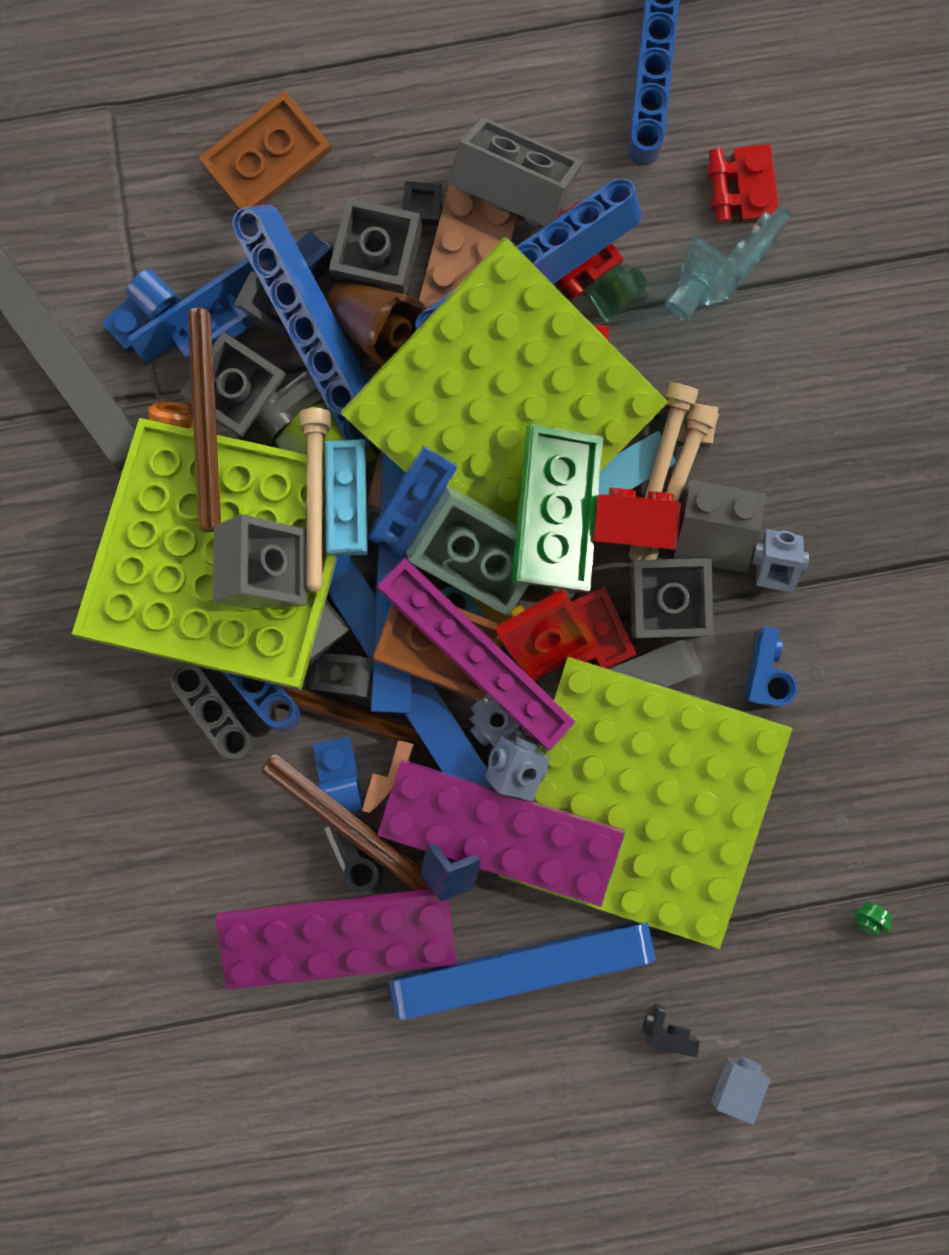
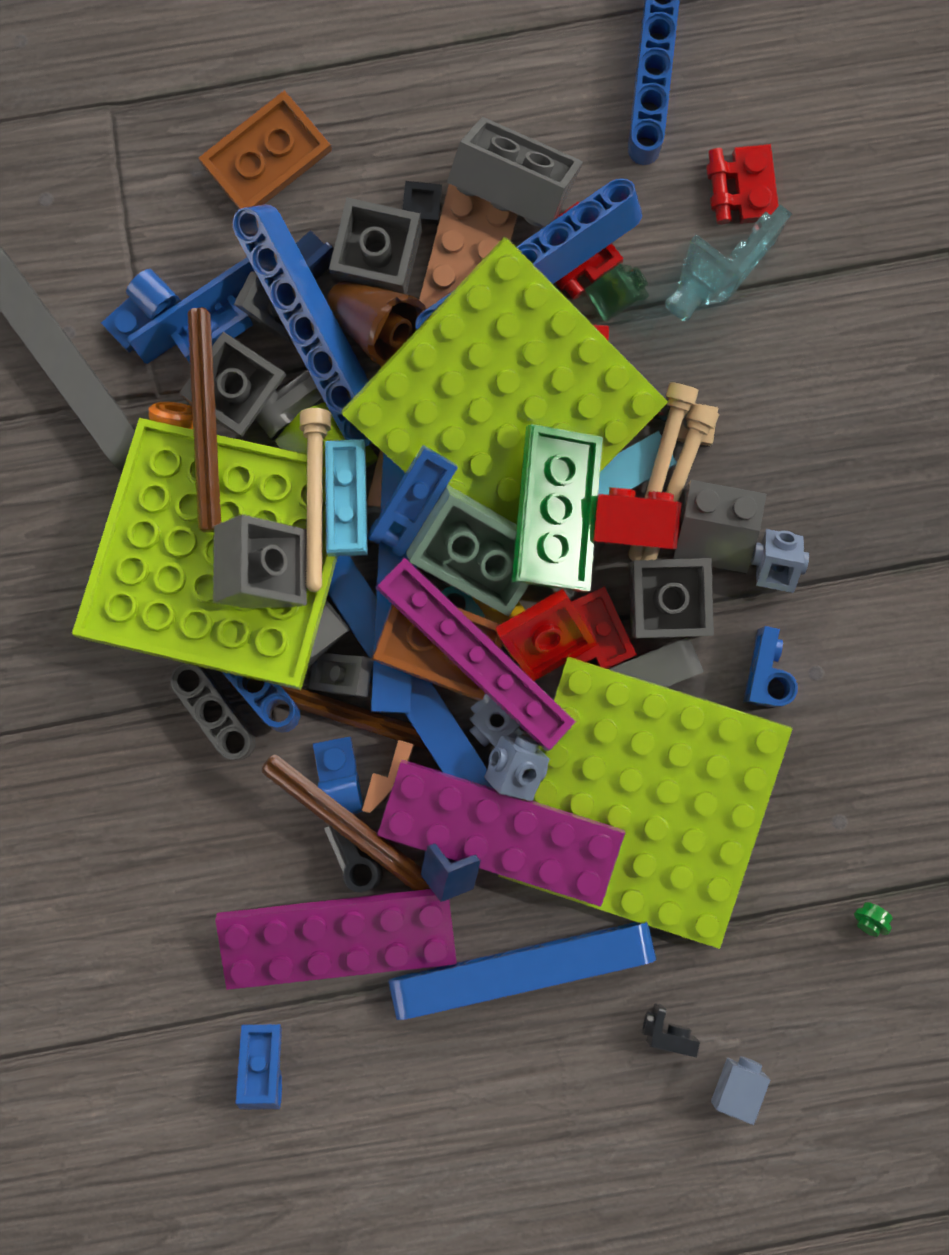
(259, 1068): none -> blue plate

